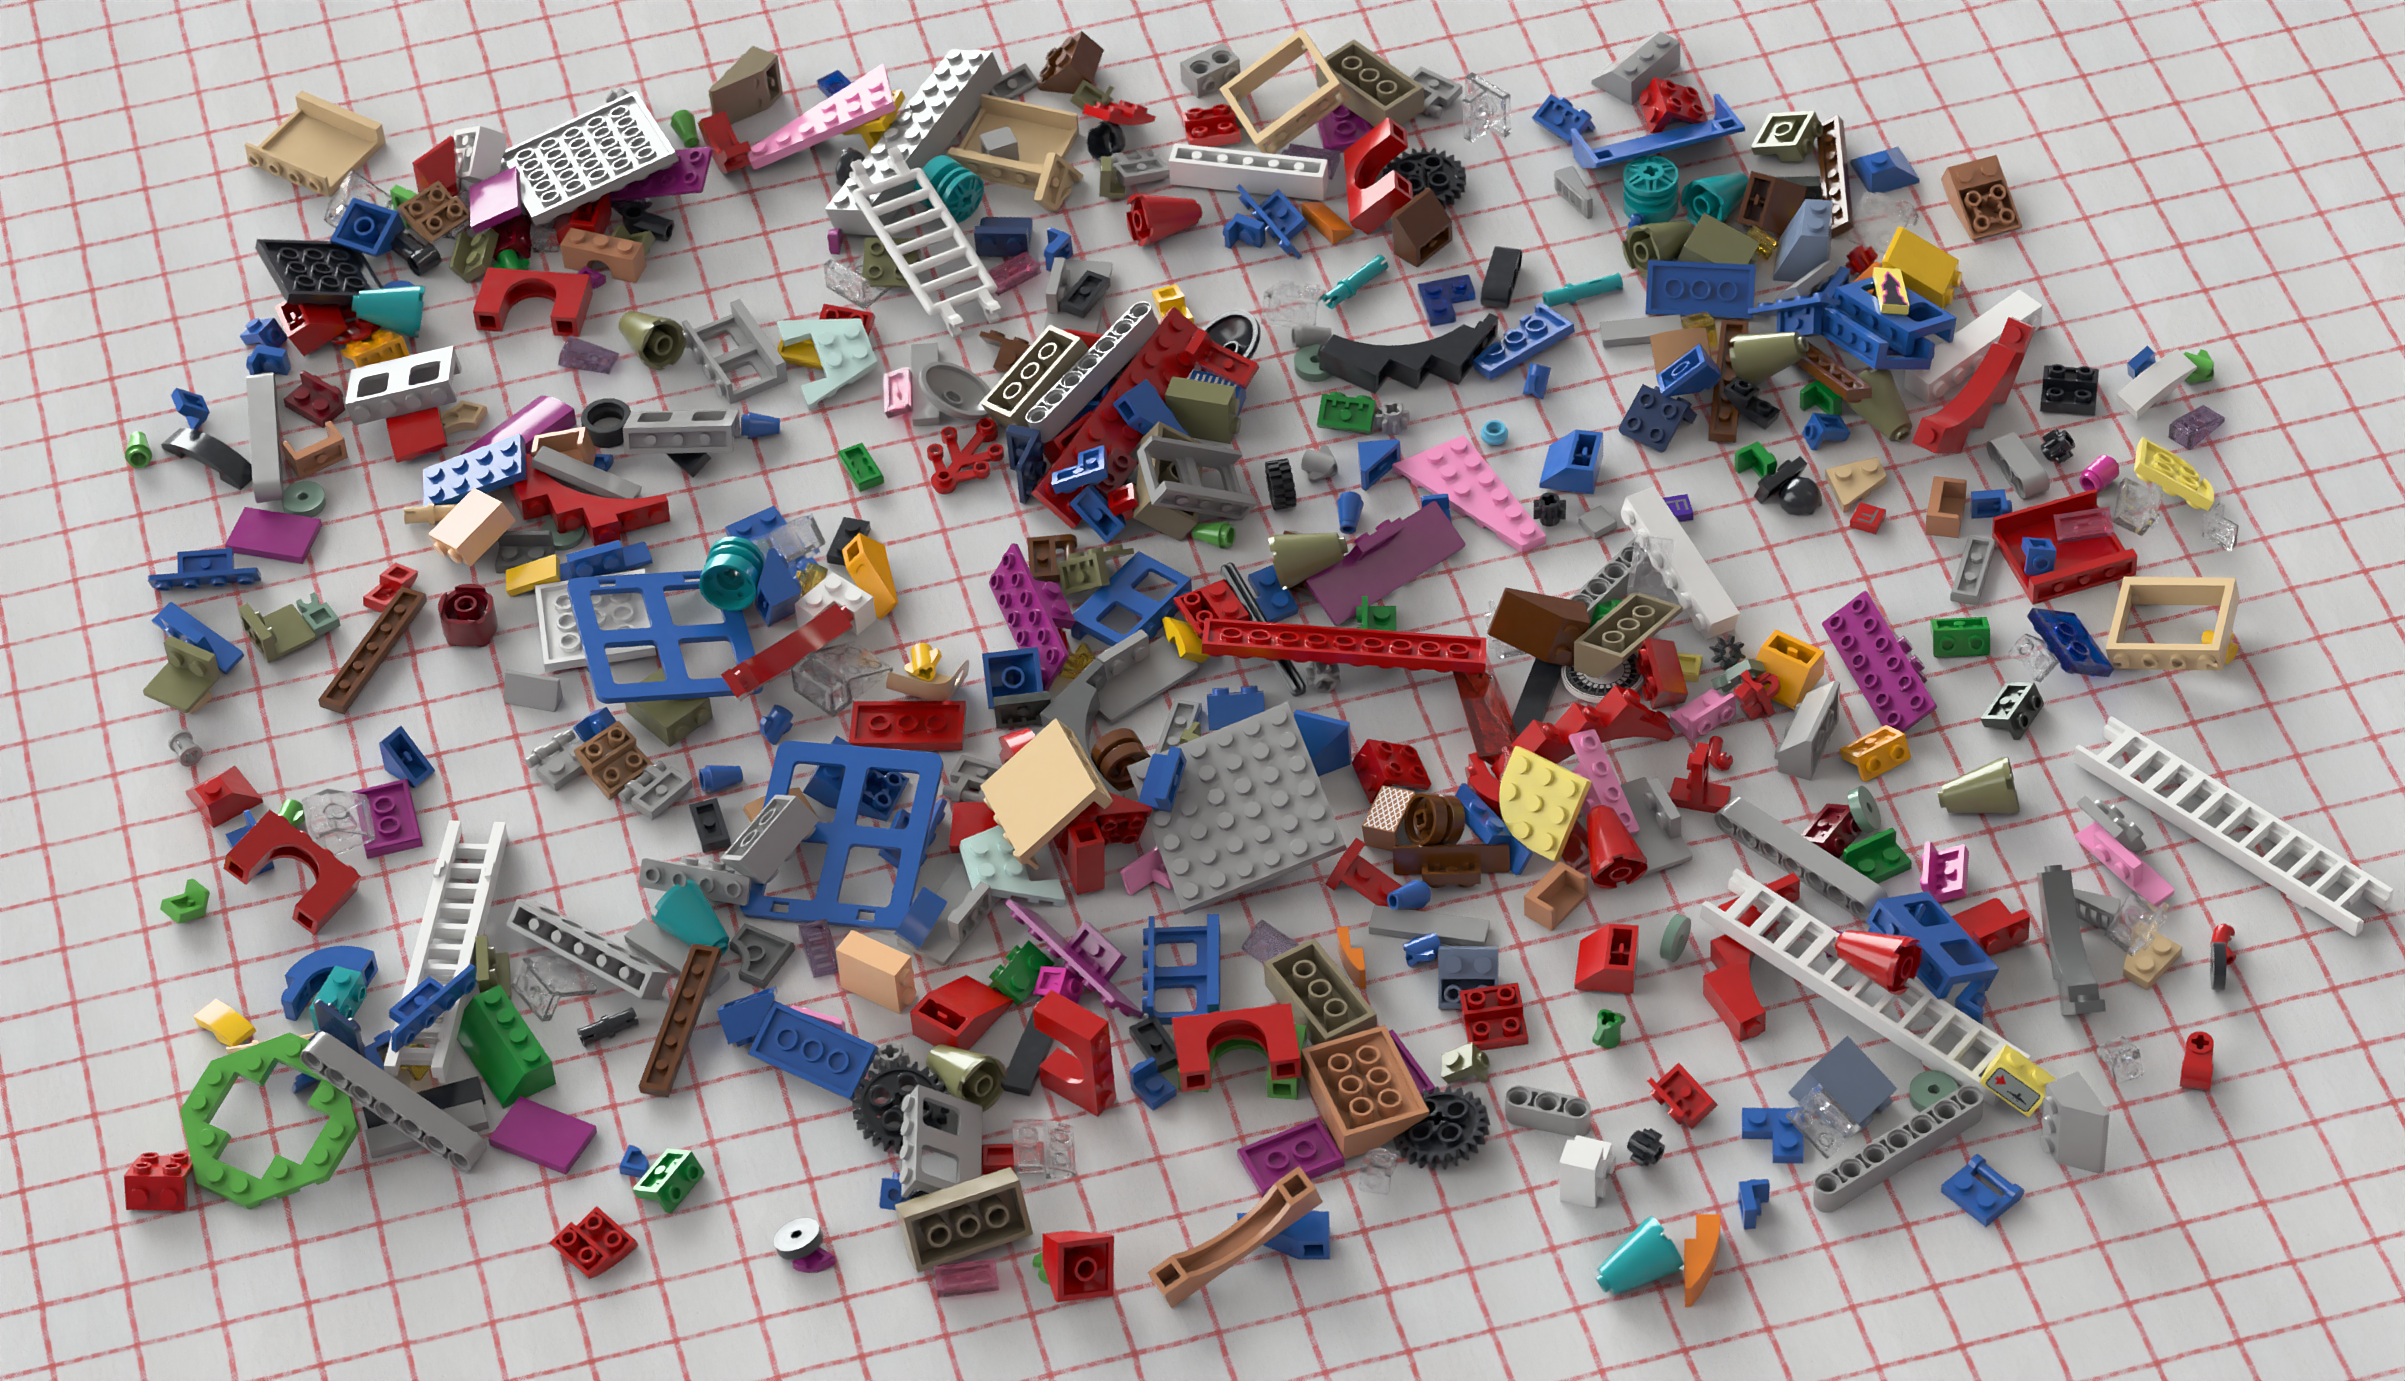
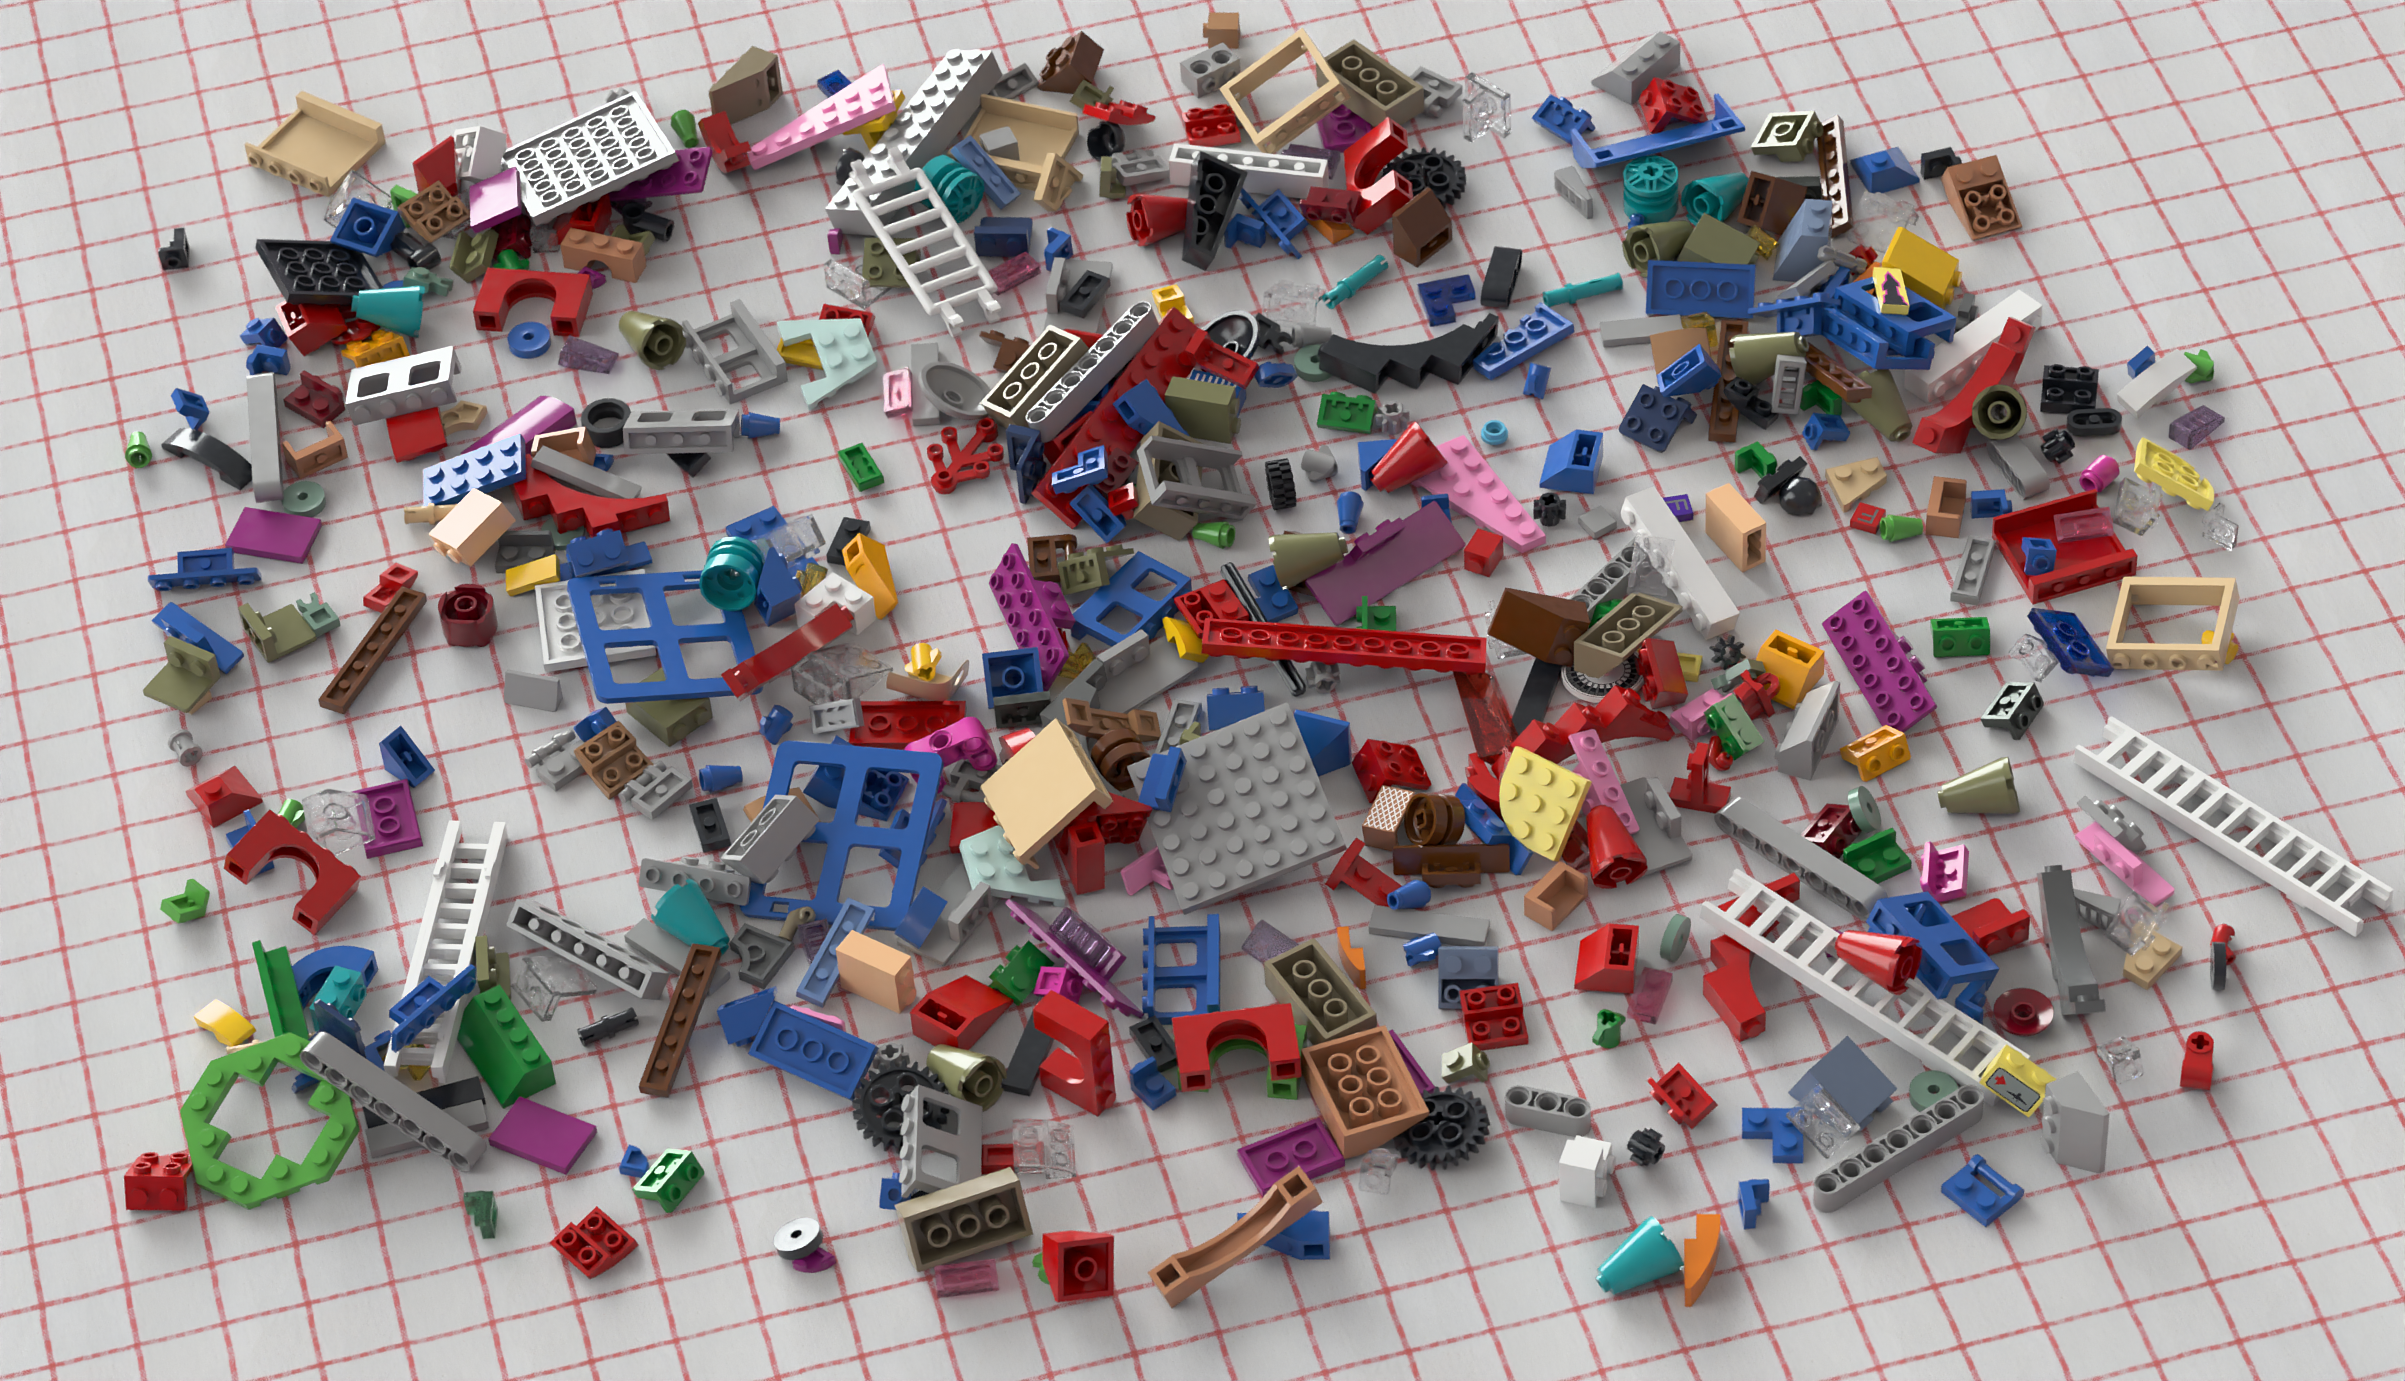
(177, 254): none -> black bracket
(280, 991): none -> green fence
(423, 277): none -> sand green plate
(485, 1211): none -> clear green bracket
(529, 340): none -> blue piece
(597, 553): none -> blue bracket
(795, 918): none -> dark tan arm
(824, 968): none -> medium blue plate
(836, 715): none -> light grey plate
(959, 741): none -> dark pink beam
(996, 183): none -> medium blue plate
(1065, 927): none -> clear purple slope
(1097, 722): none -> medium nougat slope
(1210, 203): none -> black wedge
(1222, 28): none -> medium nougat brick
(1271, 334): none -> black plate
(1275, 375): none -> blue plate
(1331, 205): none -> dark red bracket
(1407, 460): none -> red cone
(1483, 552): none -> red brick
(1649, 995): none -> clear pink plate
(1733, 727): none -> bracket
(1735, 527): none -> light nougat brick
(1788, 361): none -> light grey slope
(1842, 259): none -> light grey axle
(1900, 527): none -> bright green cone
(1936, 162): none -> black bracket
(1967, 312): none -> dark grey plate
(1989, 412): none -> olive cone
(2023, 1012): none -> dark red dish
(2094, 422): none -> black plate

